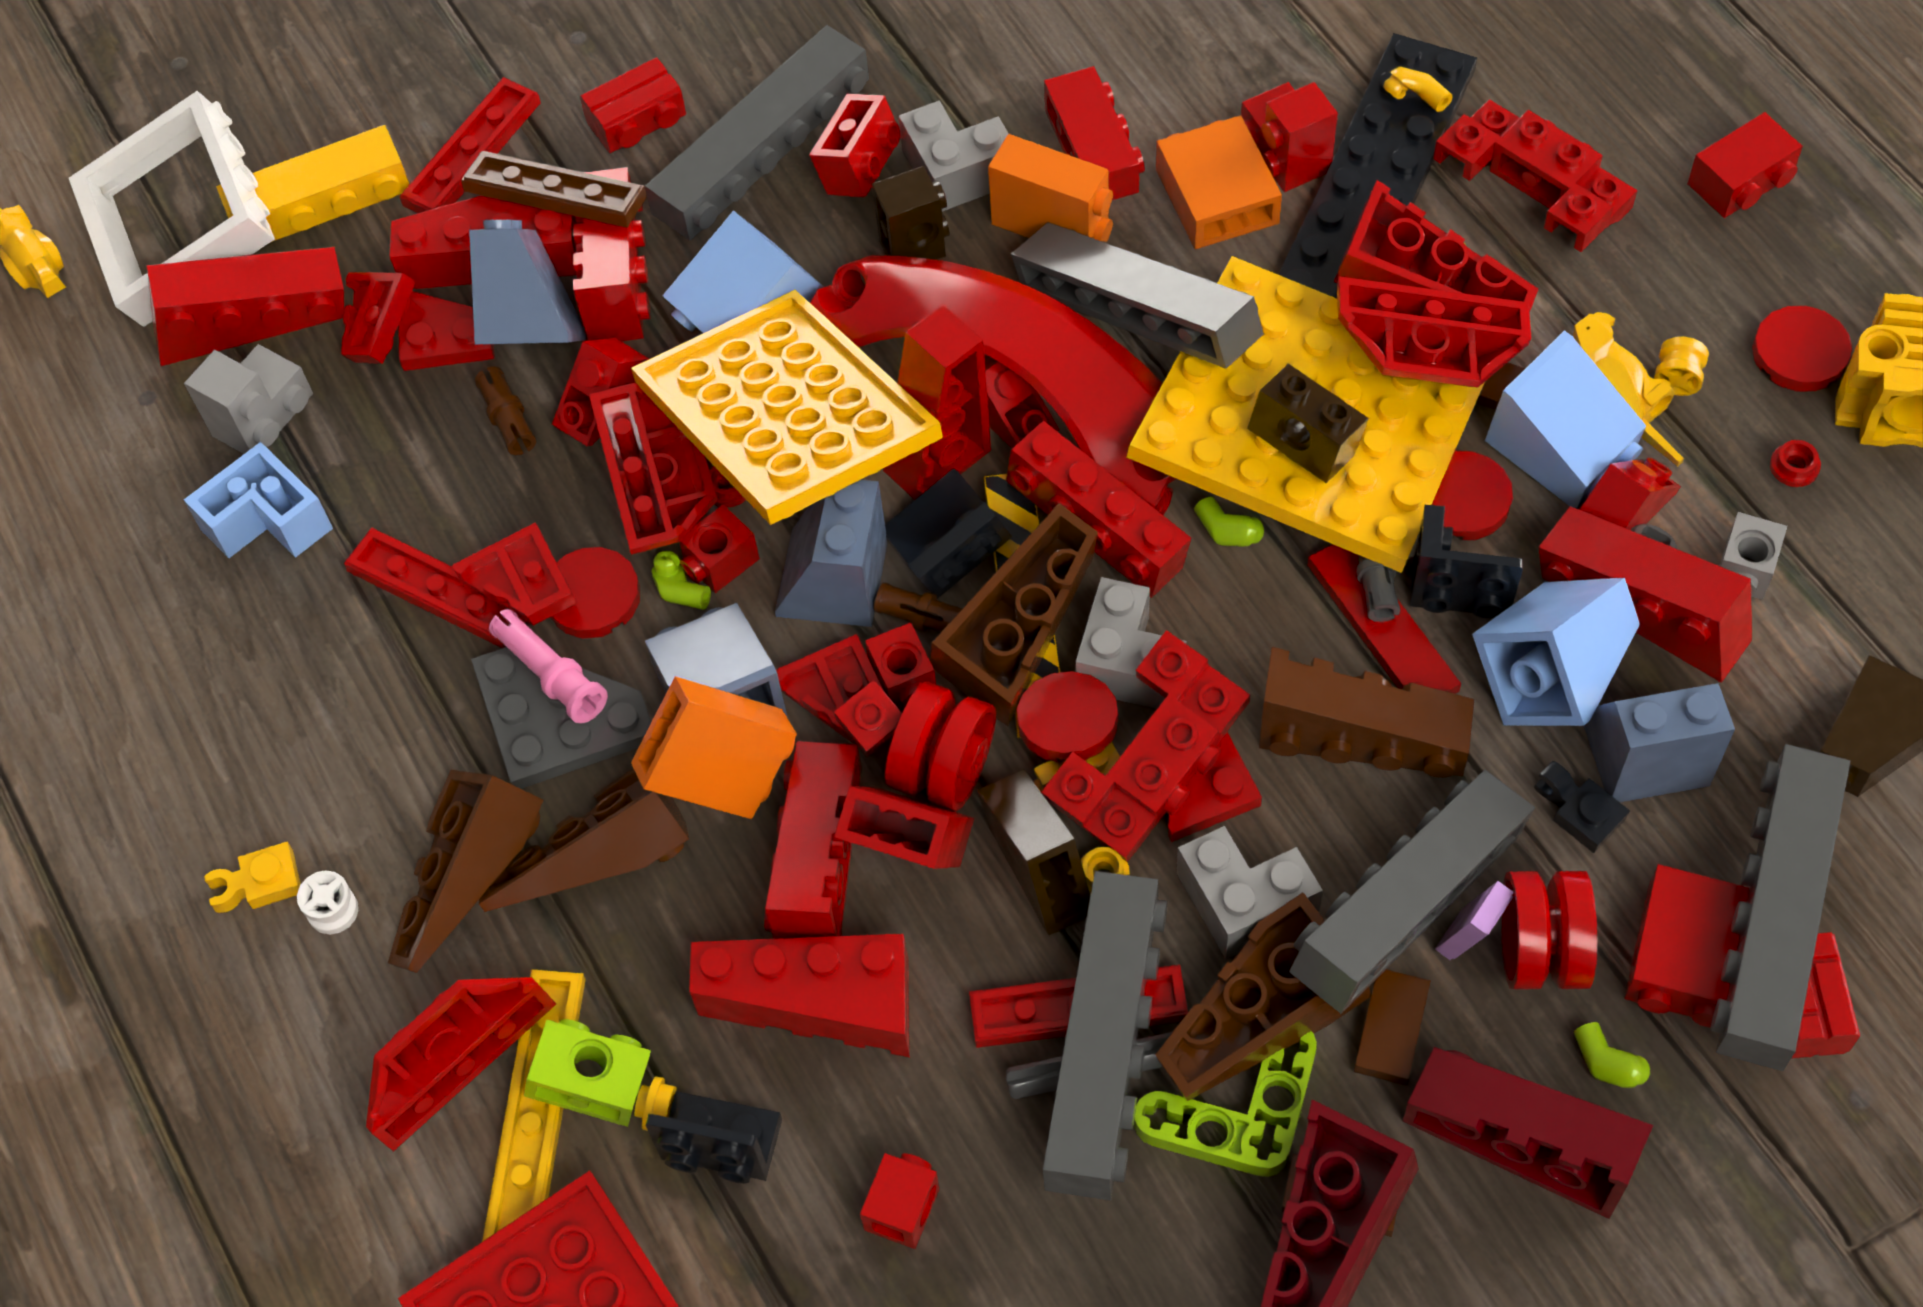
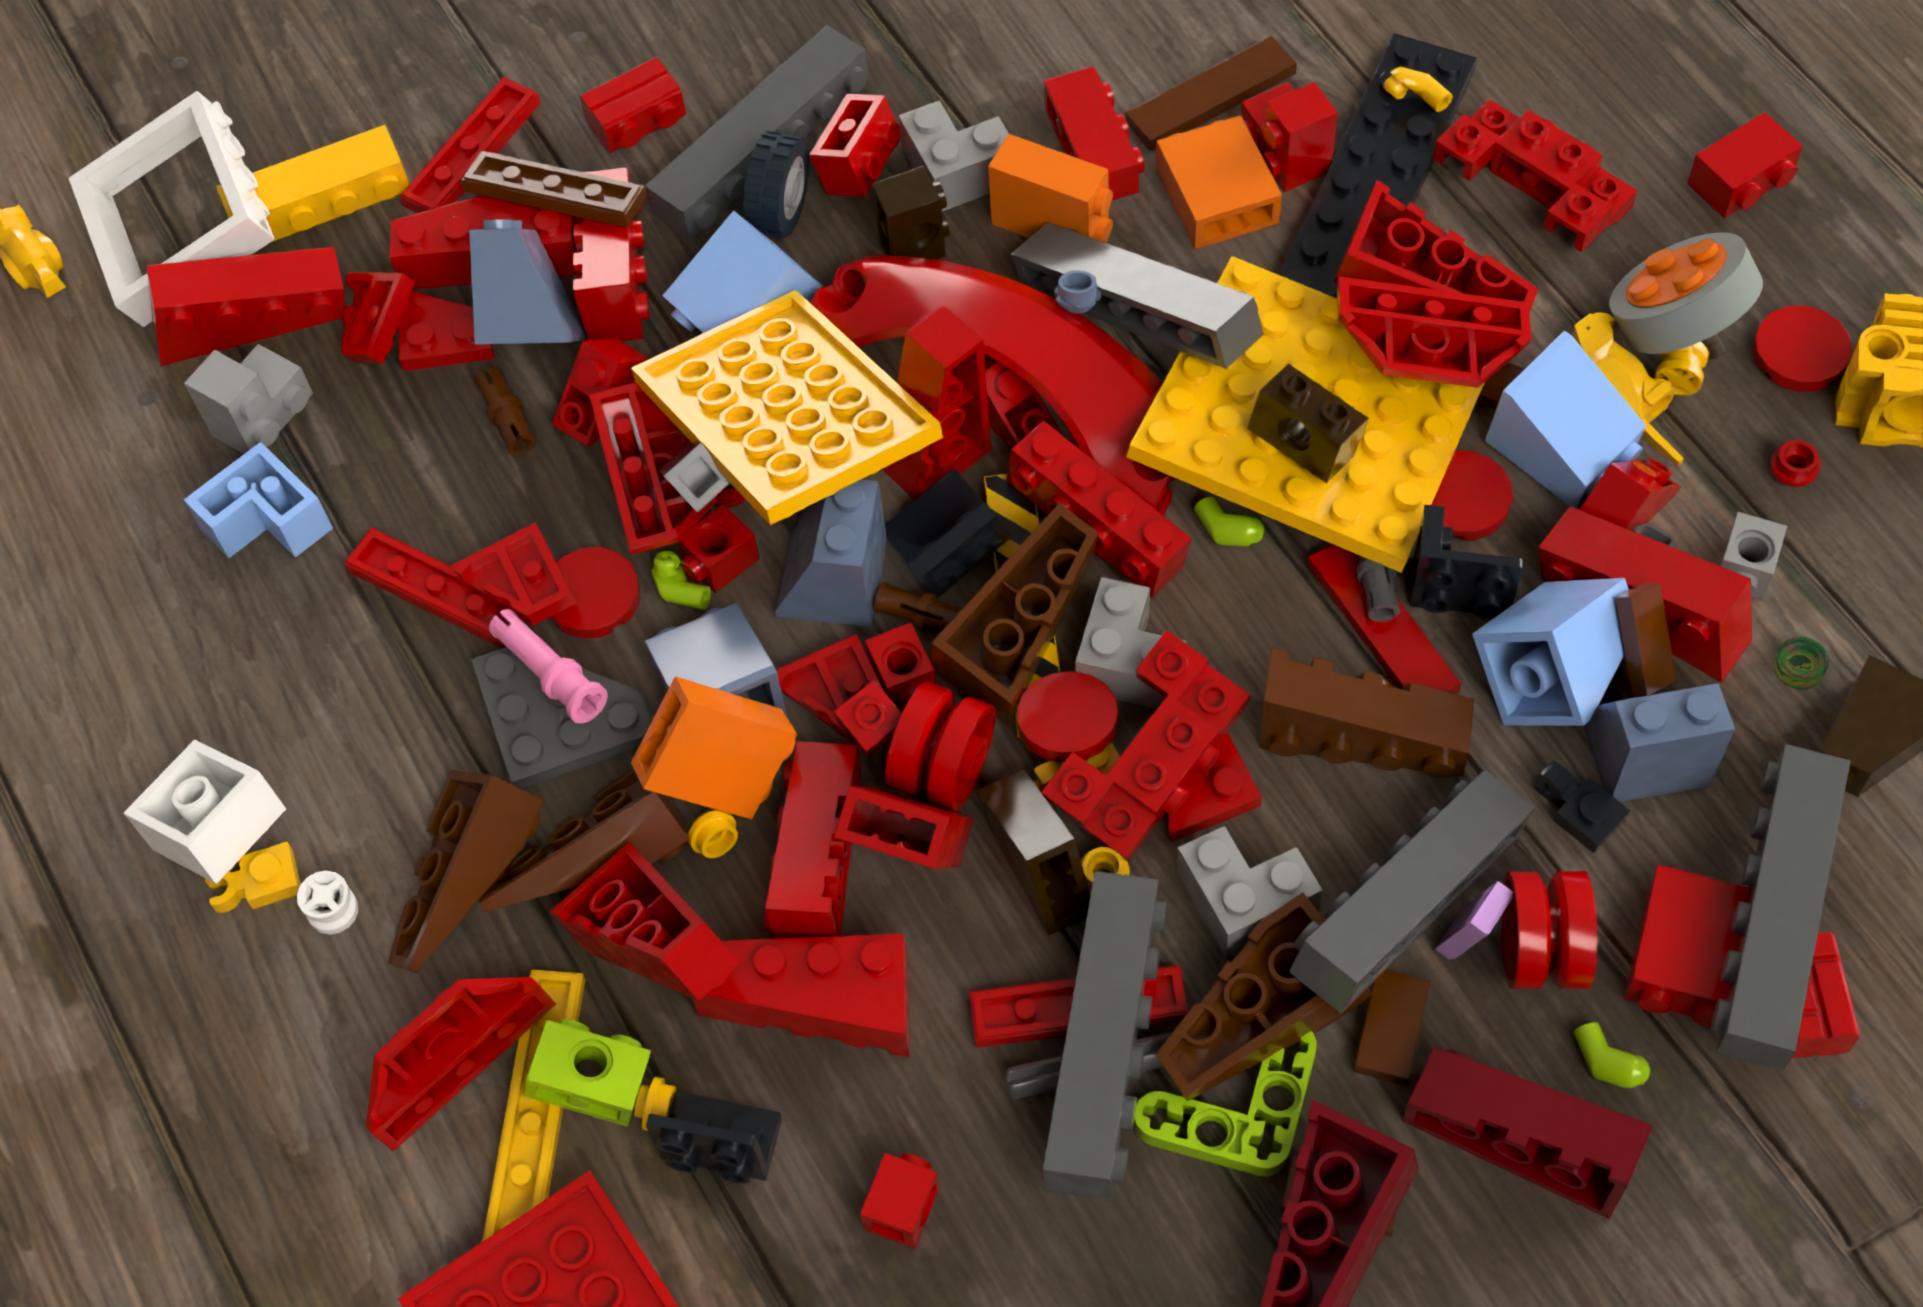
(205, 811): none -> white brick
(645, 926): none -> red wedge
(694, 475): none -> brick
(713, 833): none -> yellow plate
(776, 183): none -> black wheel
(1077, 291): none -> sand blue plate
(1211, 92): none -> reddish brown tile
(1645, 639): none -> reddish brown tile
(1687, 294): none -> light grey wheel
(1801, 663): none -> clear green tile

